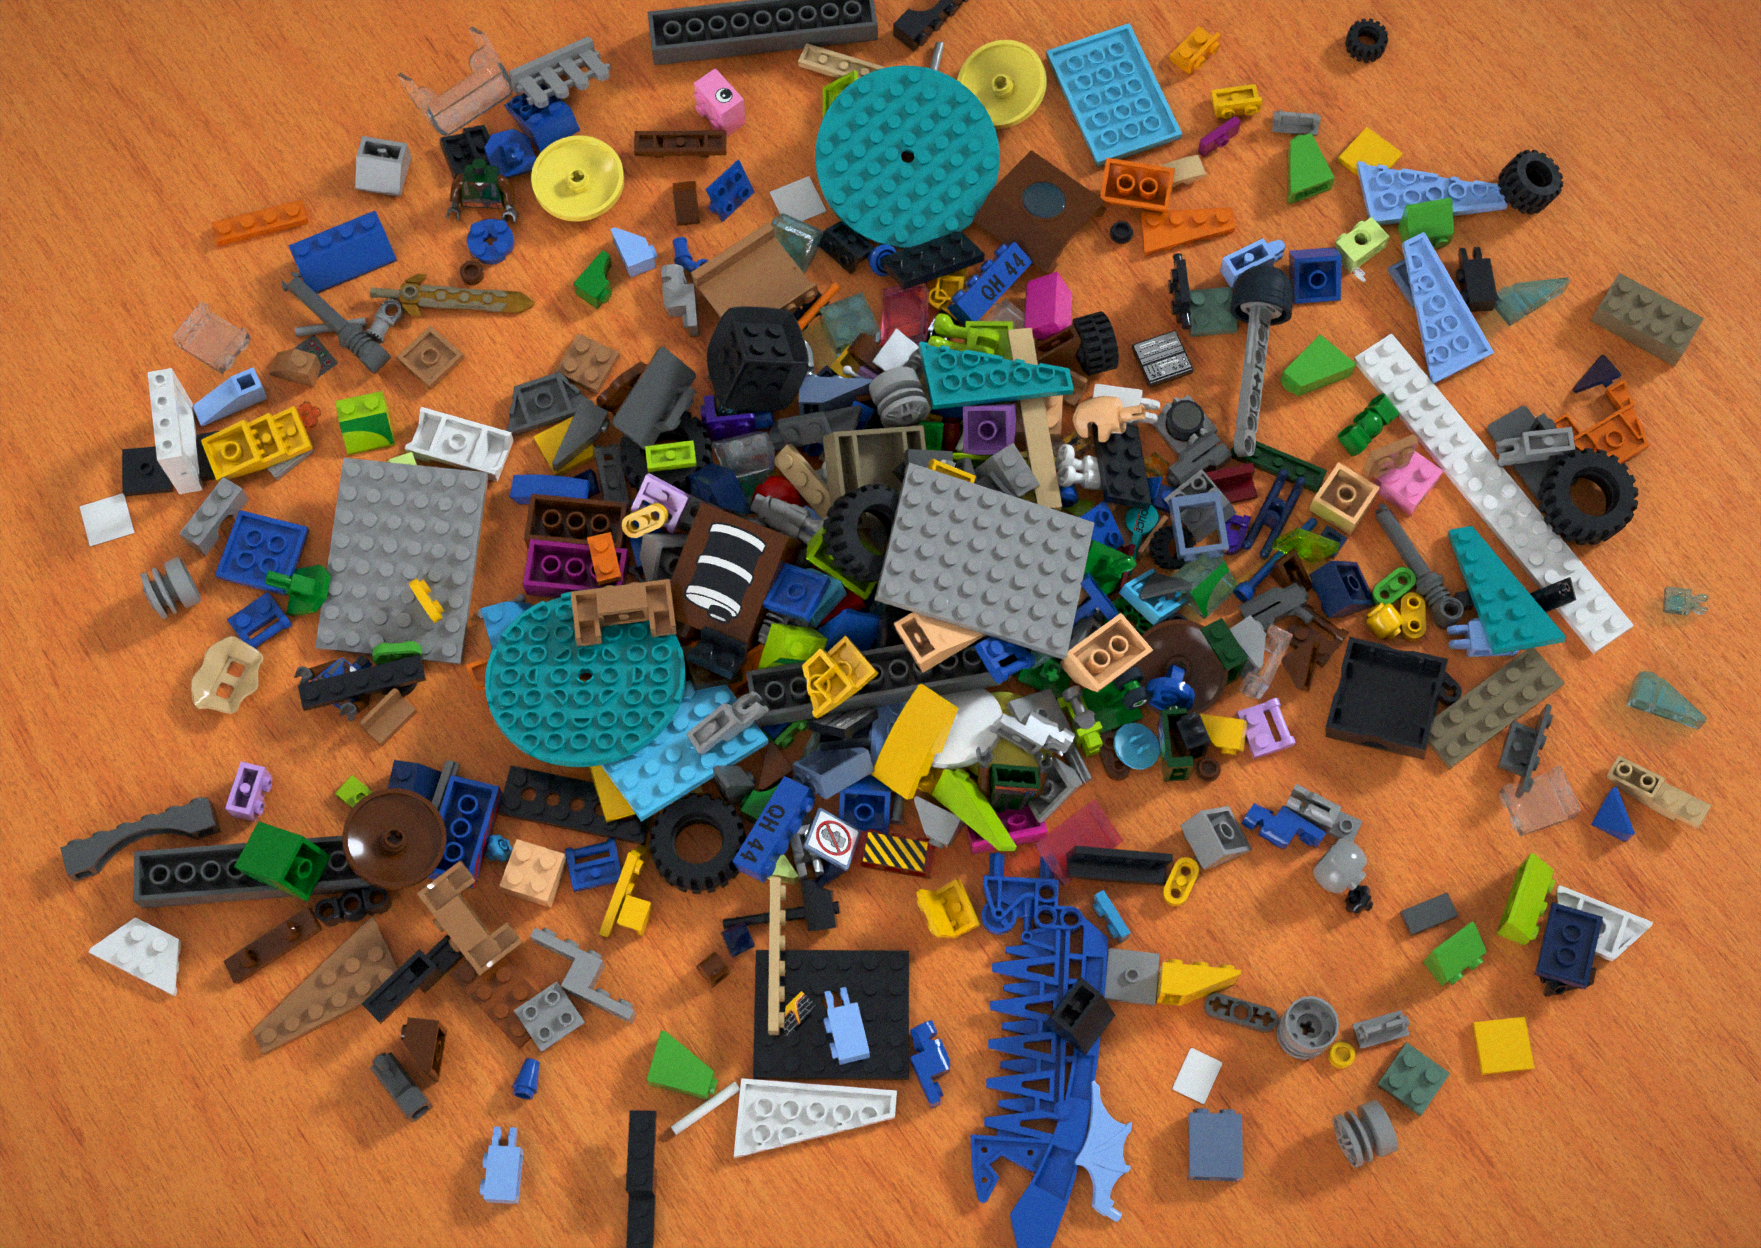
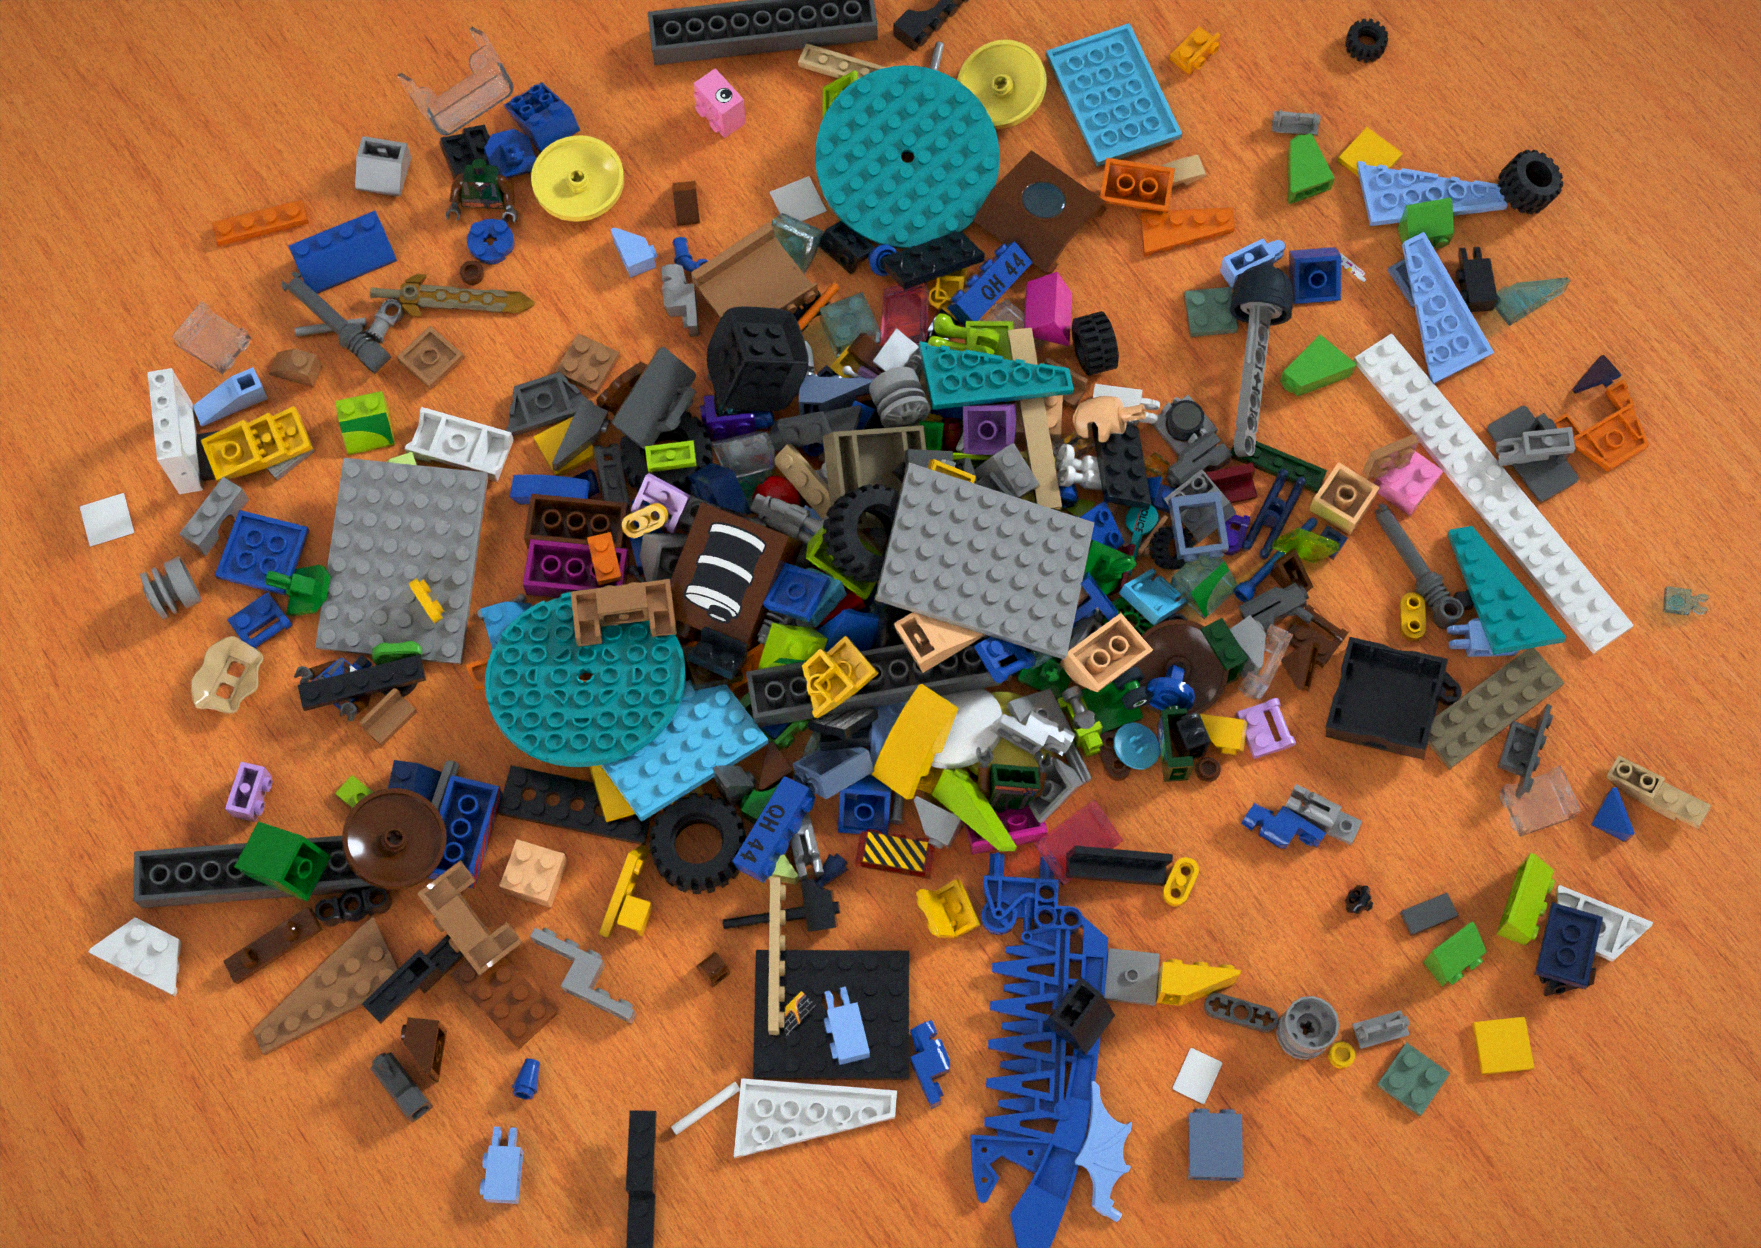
(90, 855): dark grey arch -> none
(143, 473): black plate -> none
(309, 414): clear orange plant -> none
(314, 346): dark grey sticker -> none
(498, 848): dark azure piece -> none
(549, 1016): light grey hinge -> none
(551, 66): light grey fence -> none
(592, 283): green arch -> none
(594, 872): blue plate -> none
(680, 143): reddish brown hinge -> none
(680, 1070): bright green slope -> none
(726, 722): light grey plate -> none
(729, 191): blue hinge -> none
(737, 939): clear blue plate -> none
(832, 839): piece -> none
(1059, 348): reddish brown slope -> none
(1105, 908): dark azure plate -> none
(1121, 232): black plate -> none
(1162, 359): tile -> none
(1162, 585): dark grey piece -> none
(1180, 289): black plate -> none
(1215, 837): light grey slope -> none
(1219, 136): magenta plate -> none
(1236, 101): yellow bracket -> none
(1341, 588): dark blue slope -> none
(1341, 867): light grey wheel -> none
(1361, 1135): light grey wheel -> none
(1368, 233): yellowish green brick -> none
(1368, 424): green piece -> none
(1384, 621): yellow head -> none
(1391, 586): bright green plate -> none
(1555, 595): black hinge -> none
(1612, 480): black tyre -> none
(1647, 319): dark tan brick -> none
(1663, 700): clear light blue slope -> none

